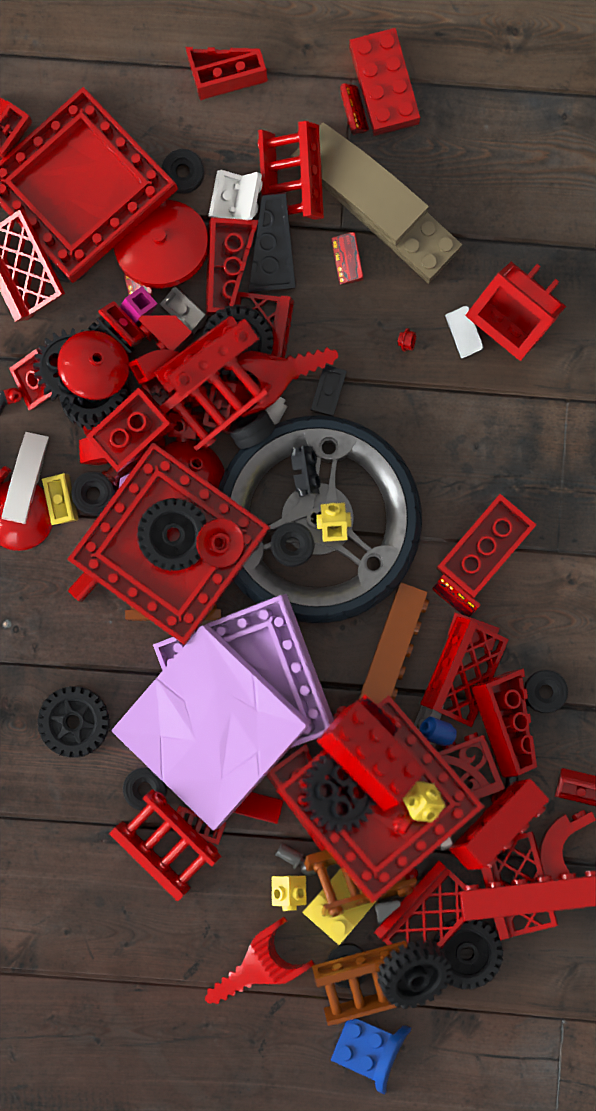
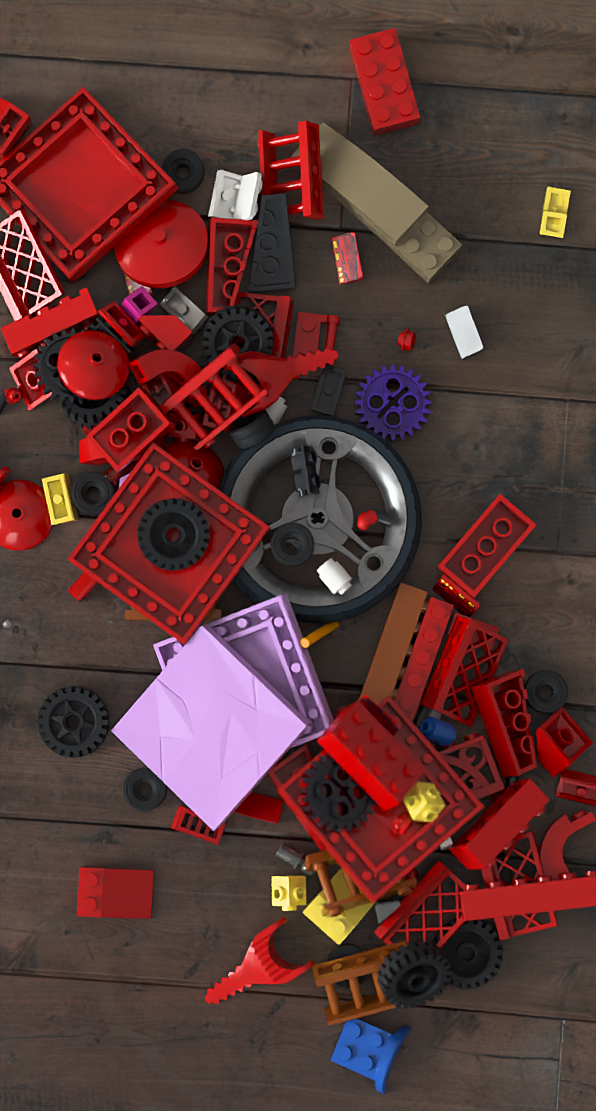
(25, 477): white slope -> none
(29, 332): none -> red wedge
(115, 892): none -> red slope
(143, 851): red fence -> none
(206, 355): red fence -> none
(225, 70): red wedge -> none
(230, 547): red dish -> none
(309, 330): none -> red plate
(318, 634): none -> light orange bar
(333, 521): light yellow brick -> none
(335, 576): none -> white brick
(354, 108): slope -> none
(373, 516): none -> arm
(377, 388): none -> dark purple gear
(422, 656): none -> red brick
(516, 309): red piece -> none
(555, 212): none -> light yellow slope
(560, 742): none -> red slope

